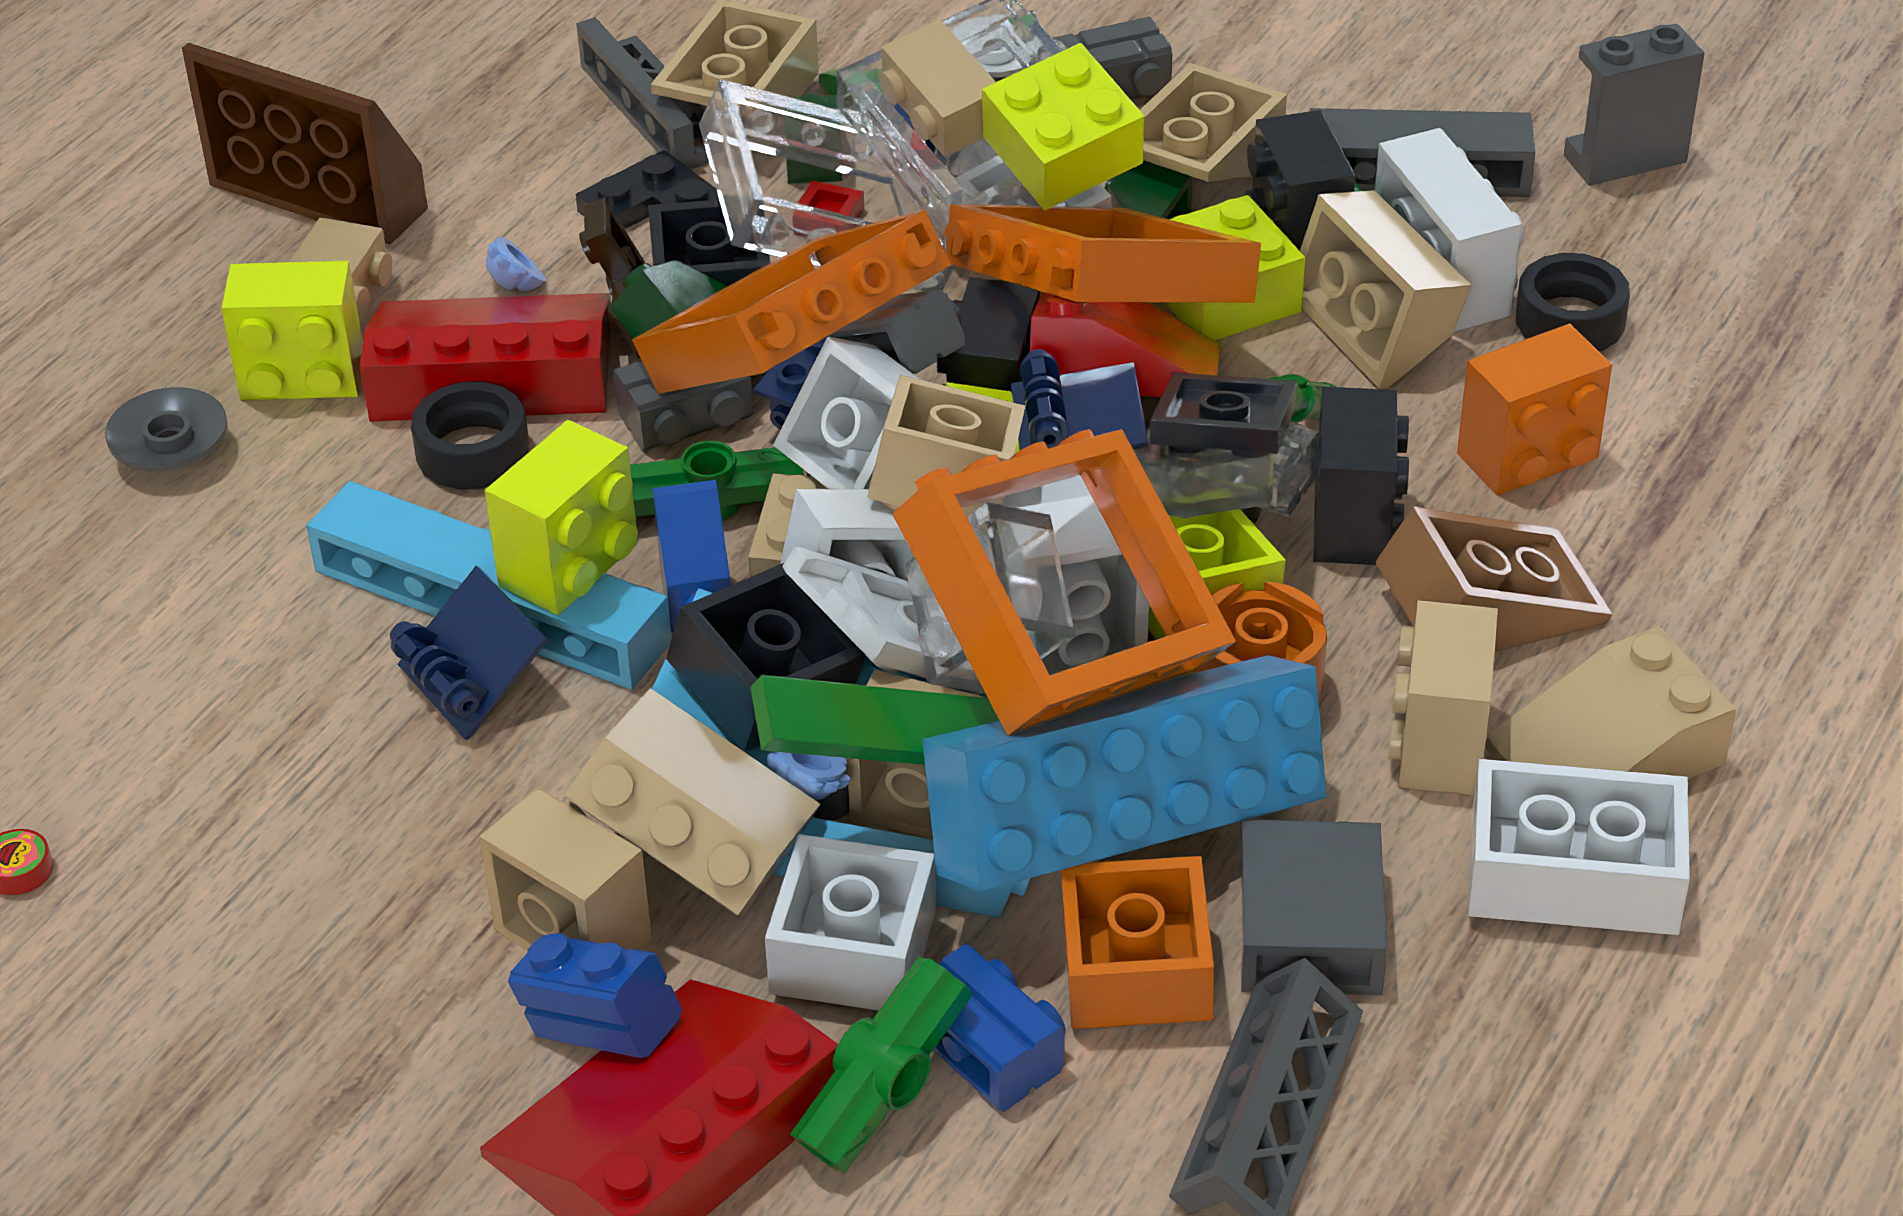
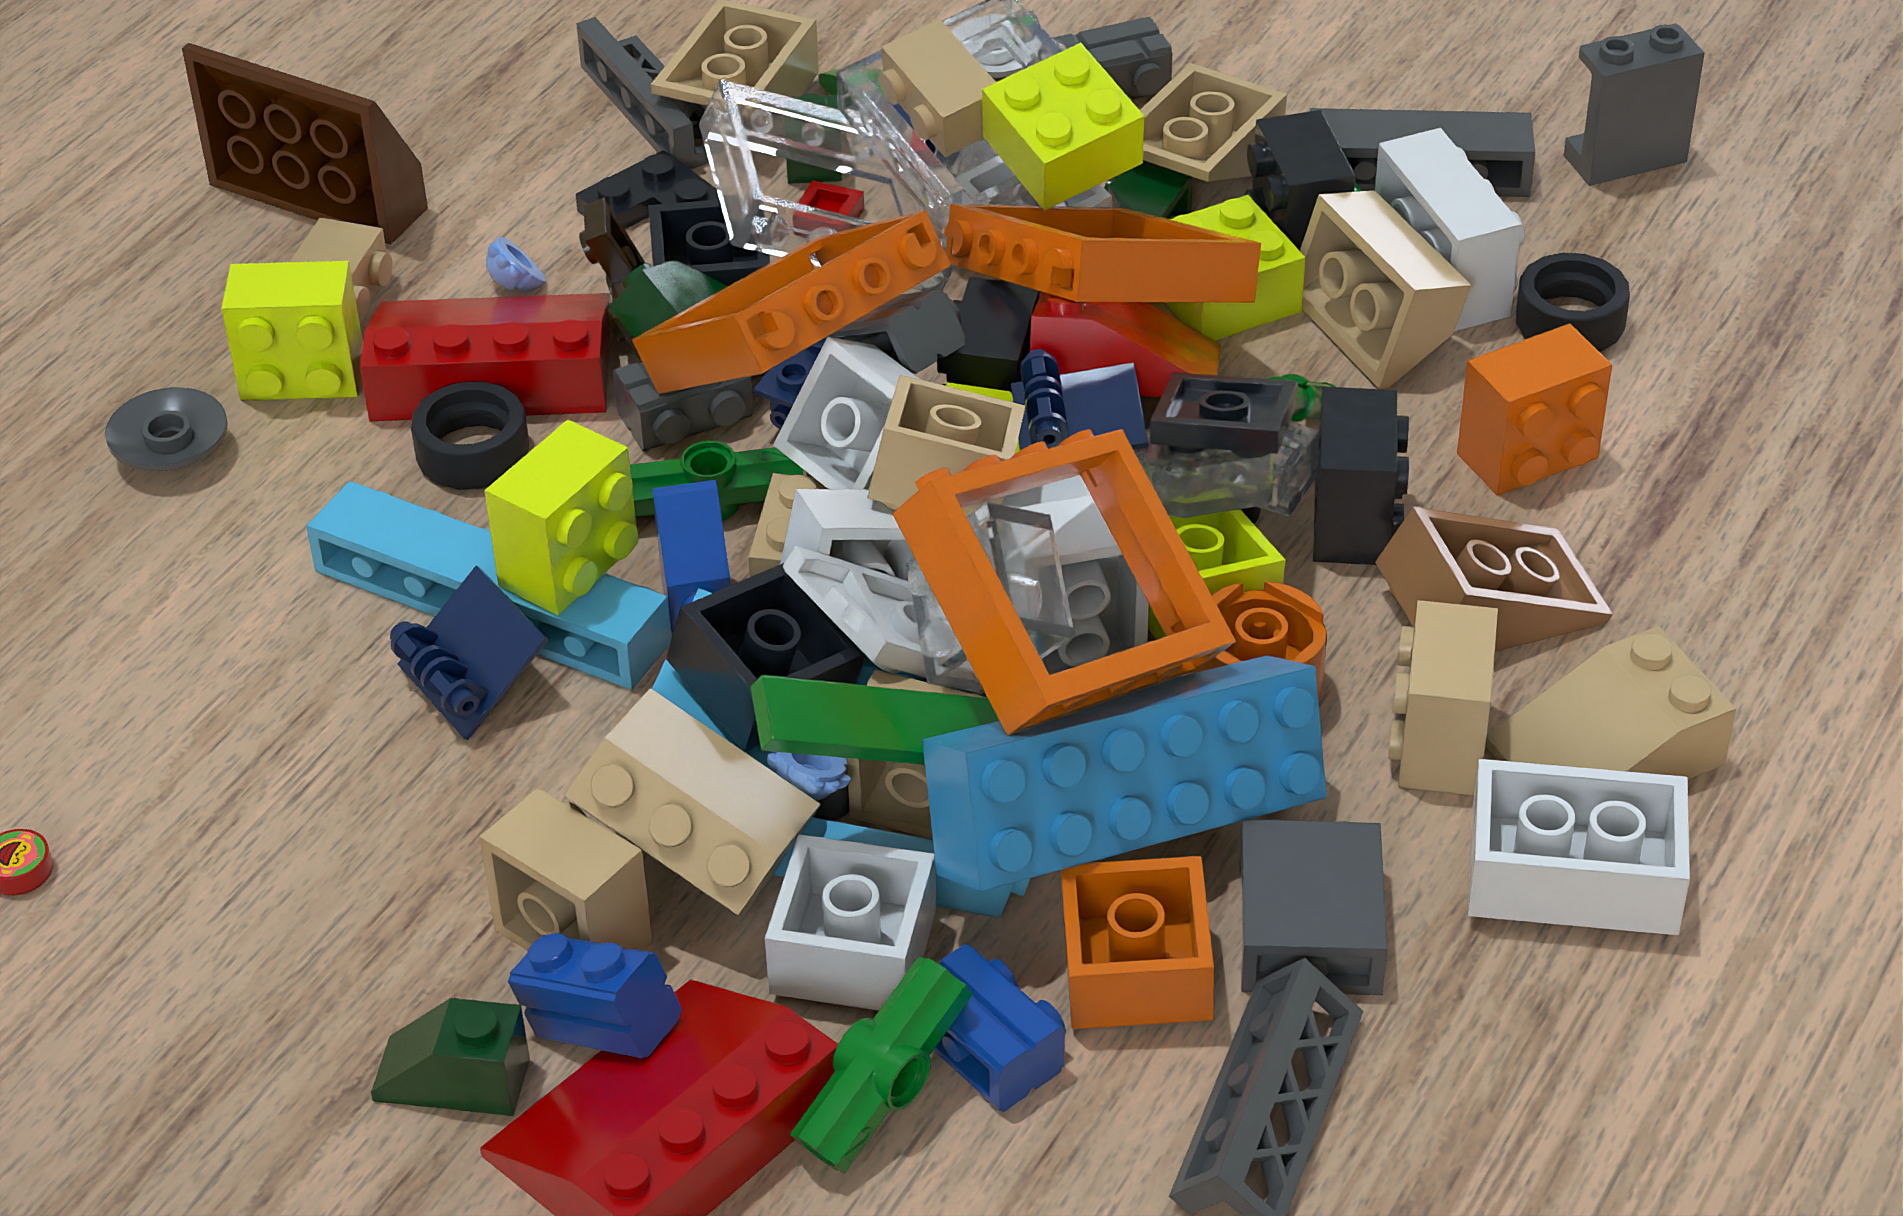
(457, 1059): none -> dark green slope

